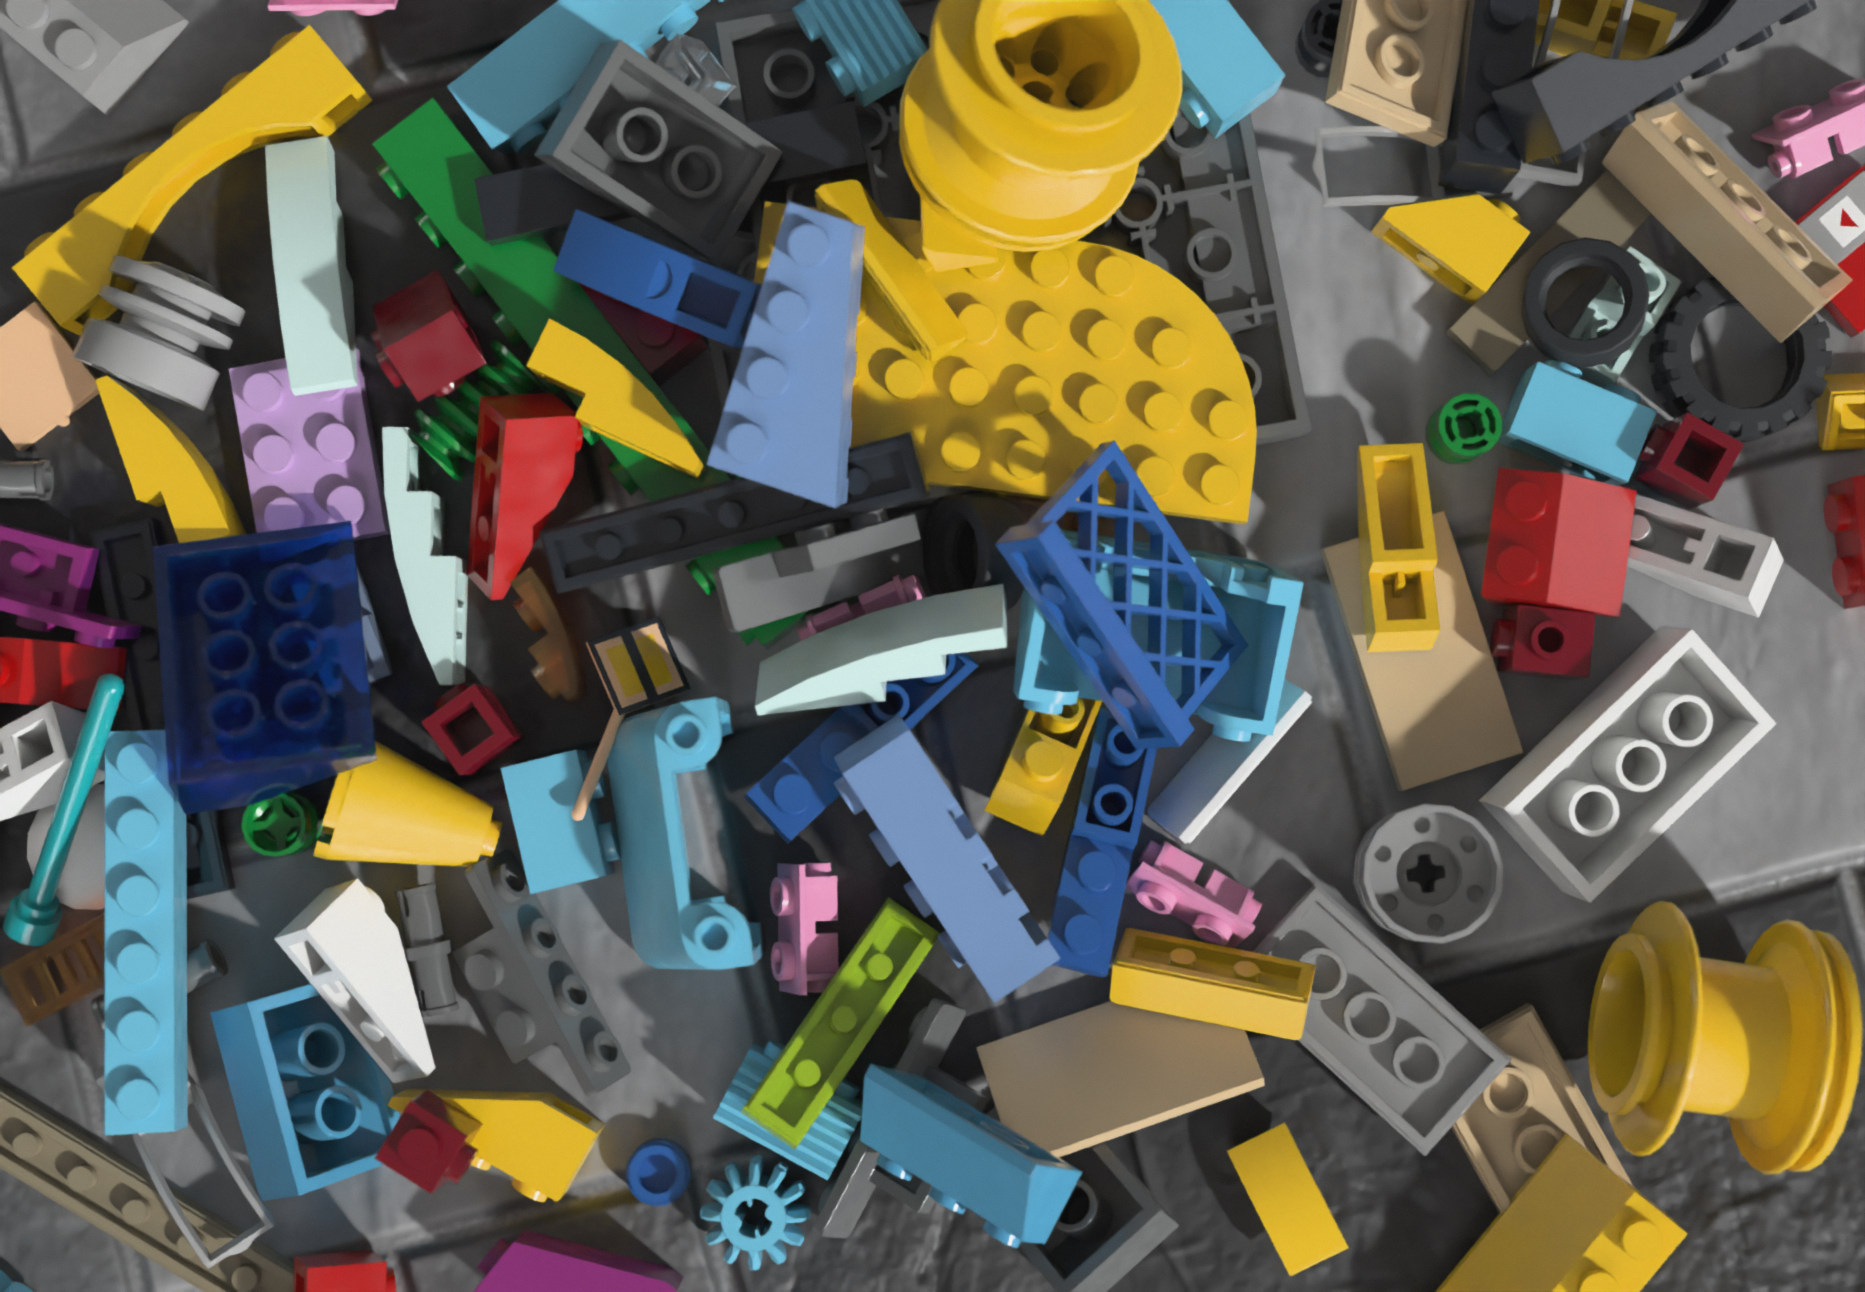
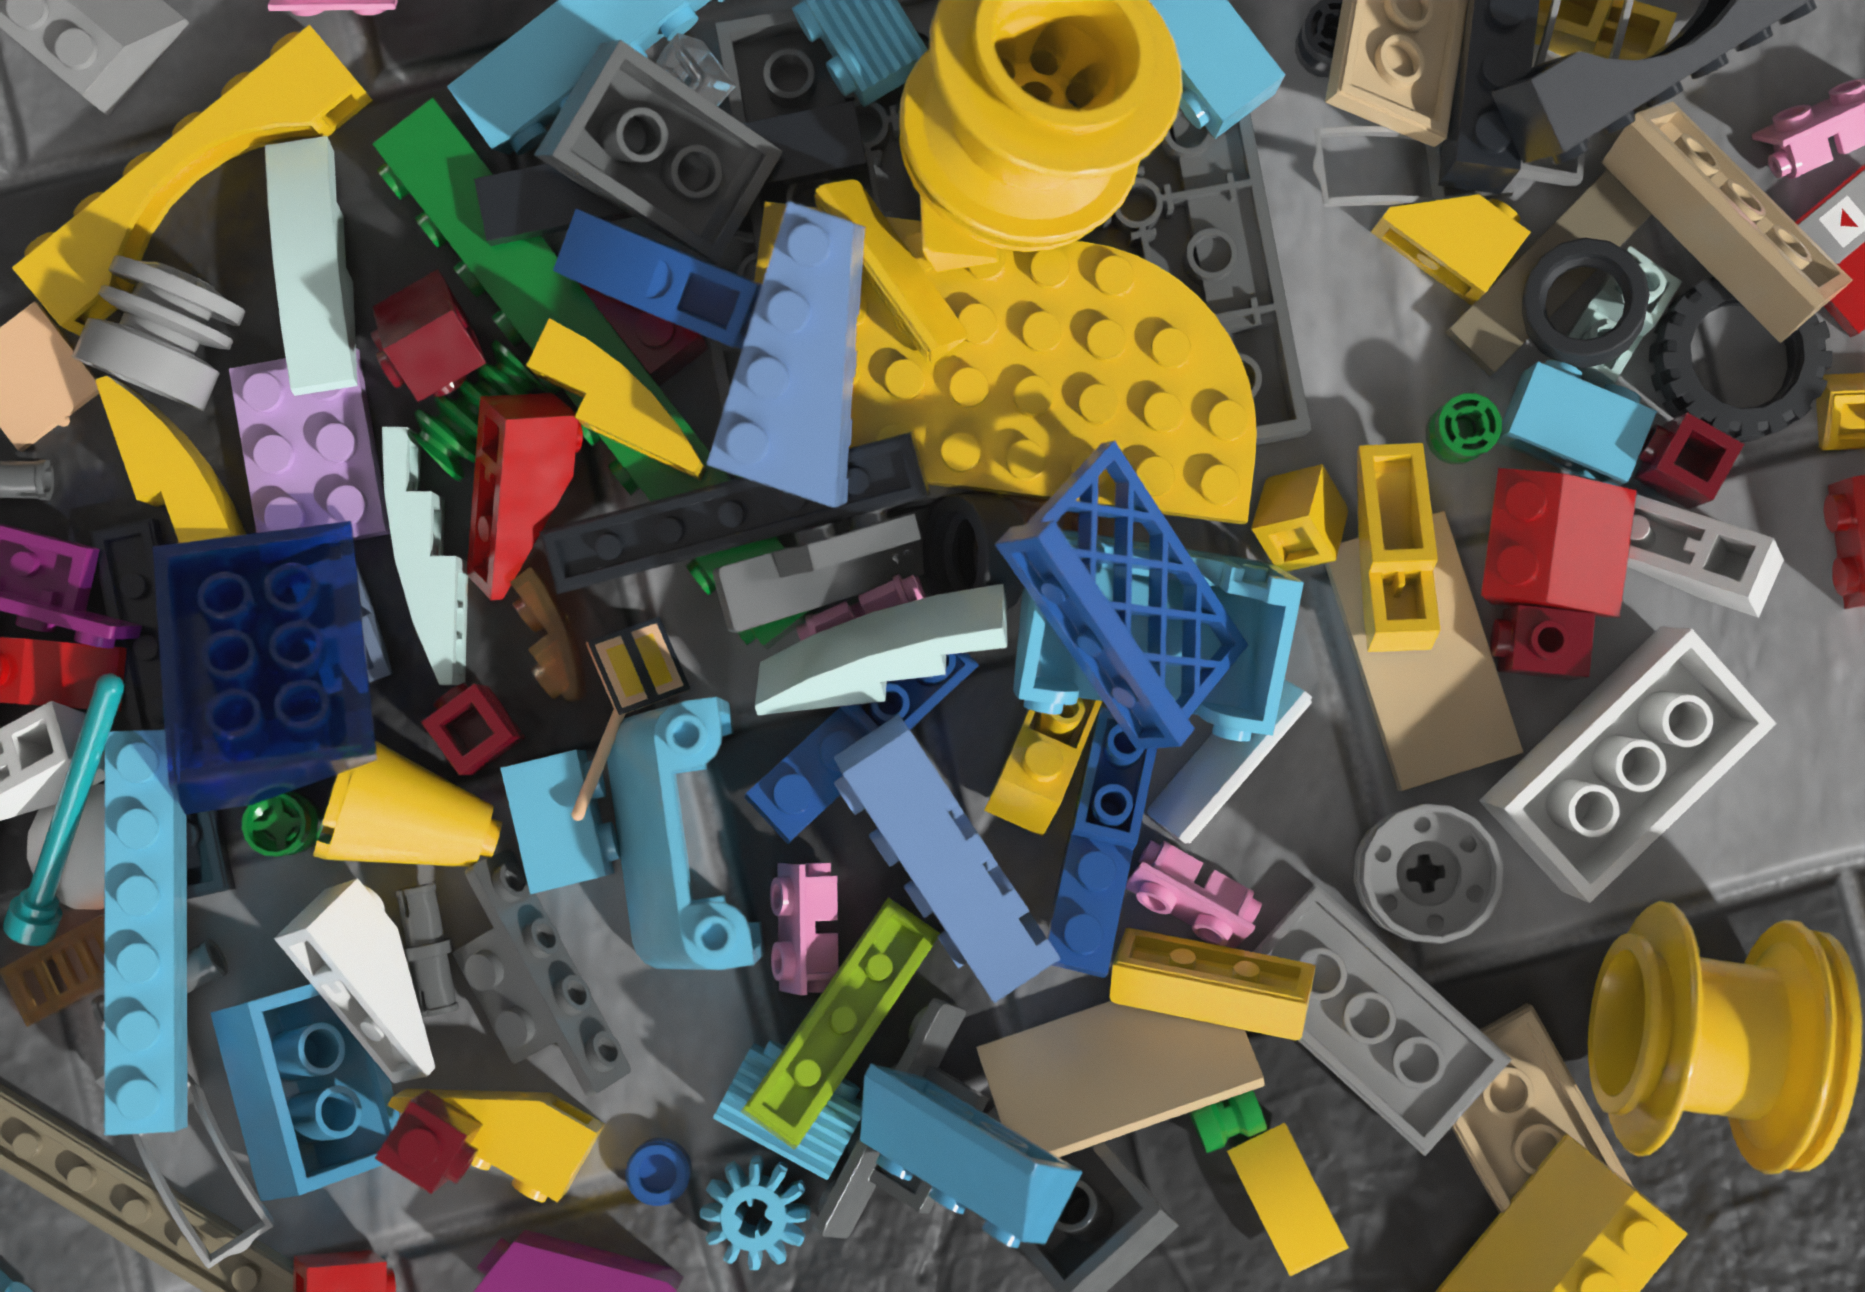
(1226, 1119): none -> green wheel
(1300, 518): none -> yellow panel

